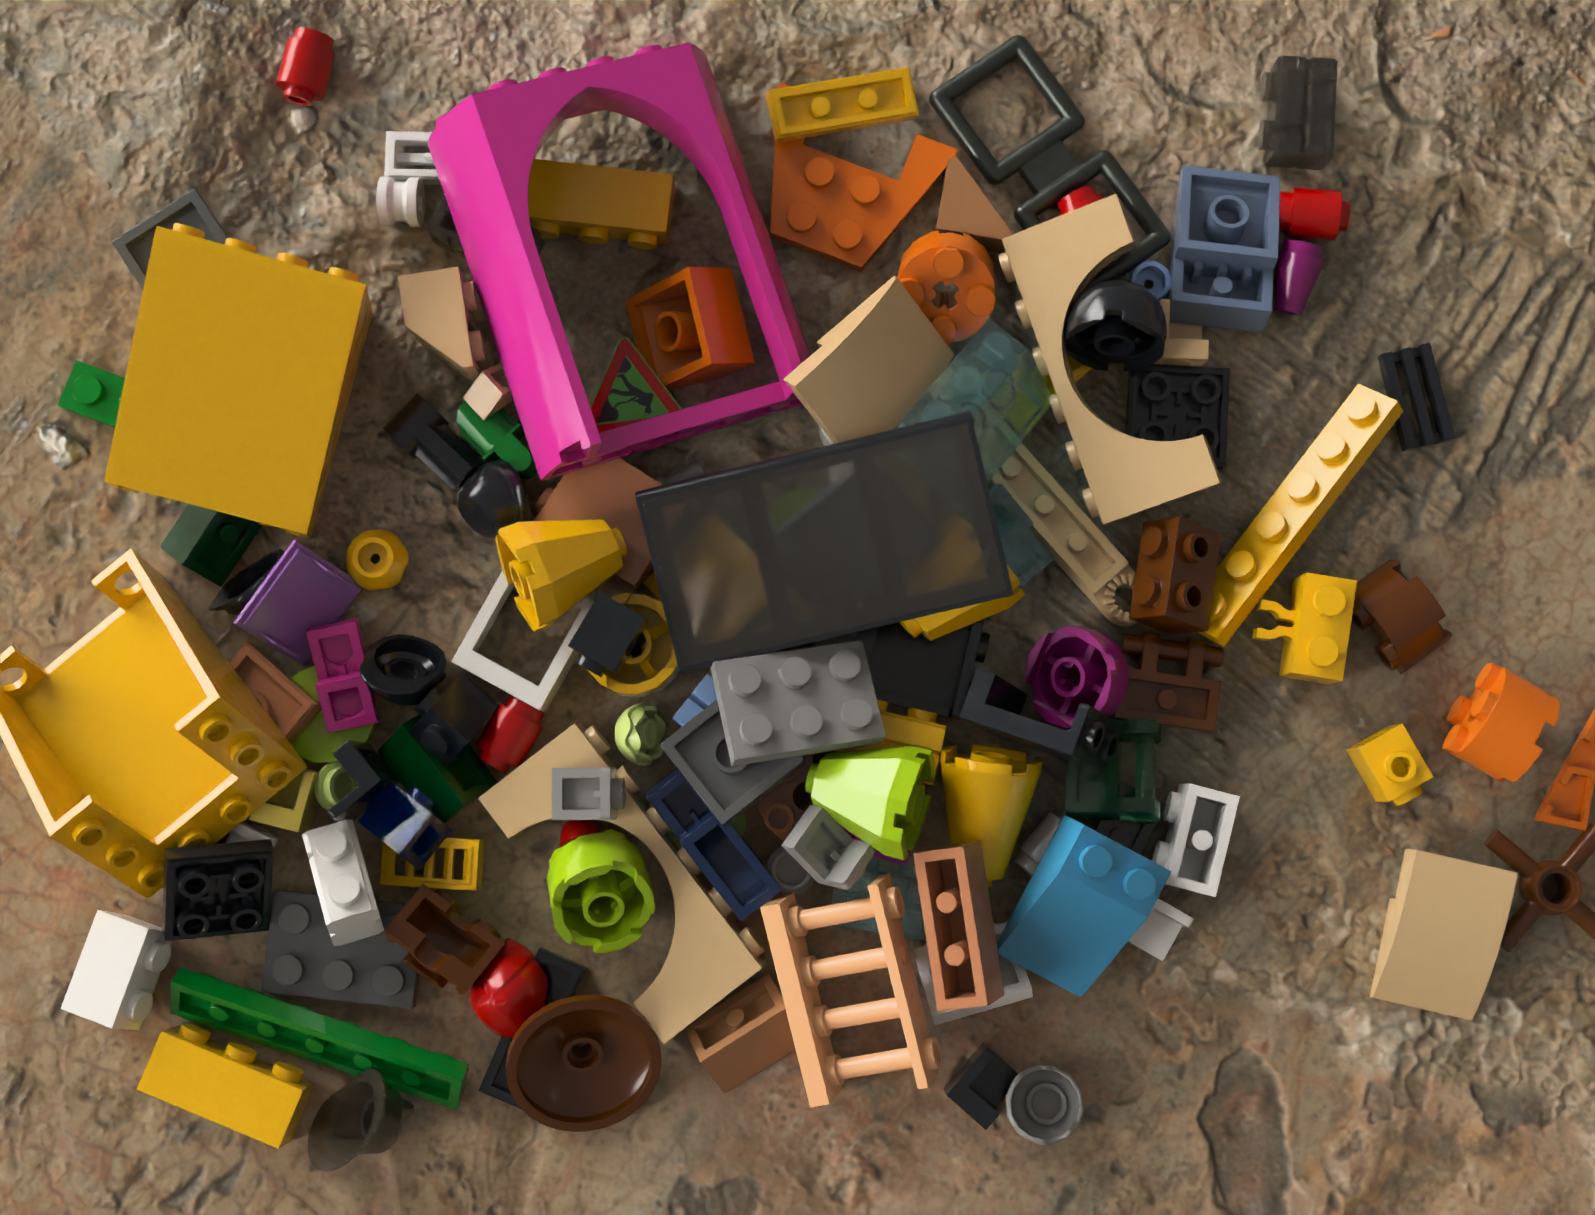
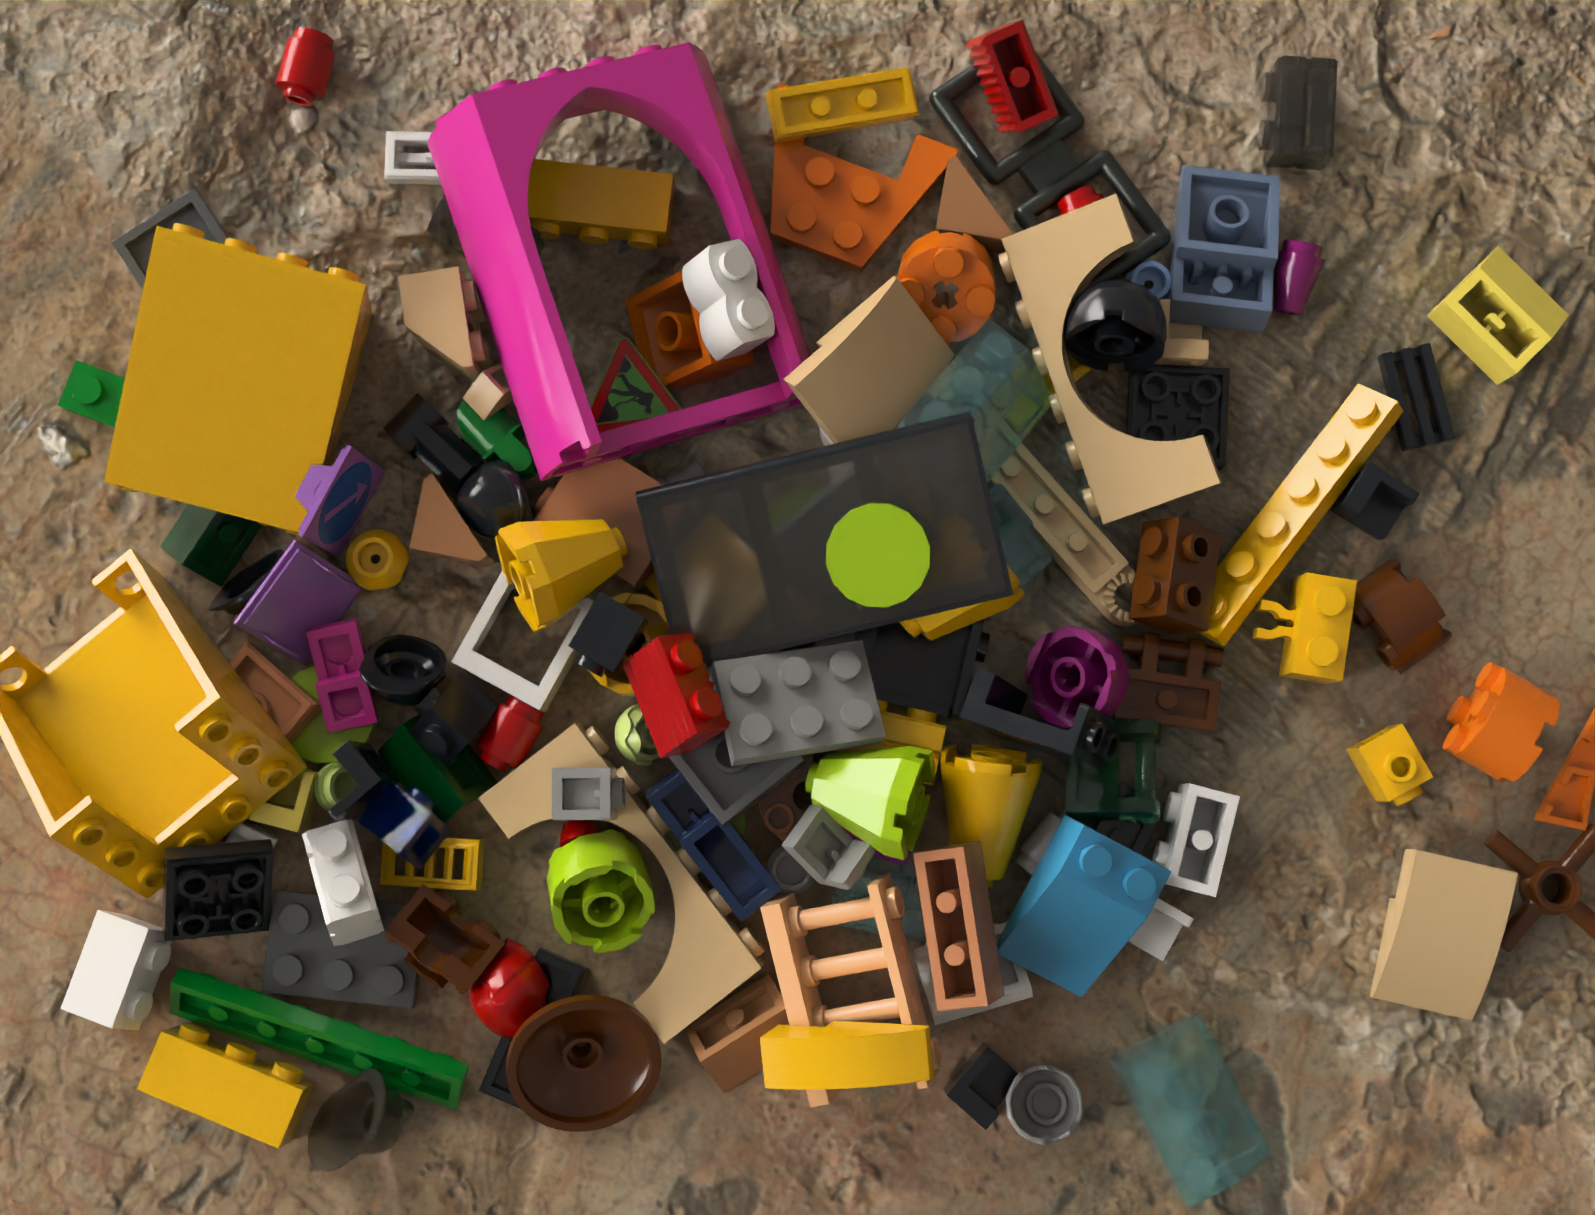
(337, 498): none -> piece
(400, 201): white wheel -> none
(442, 530): none -> medium nougat slope
(675, 694): none -> red brick
(725, 293): none -> white brick
(846, 1055): none -> yellow slope
(878, 555): none -> lime tile
(1012, 78): none -> red brick
(1190, 1110): none -> clear light blue slope
(1313, 213): red brick -> none
(1374, 501): none -> black panel
(1499, 316): none -> light yellow slope

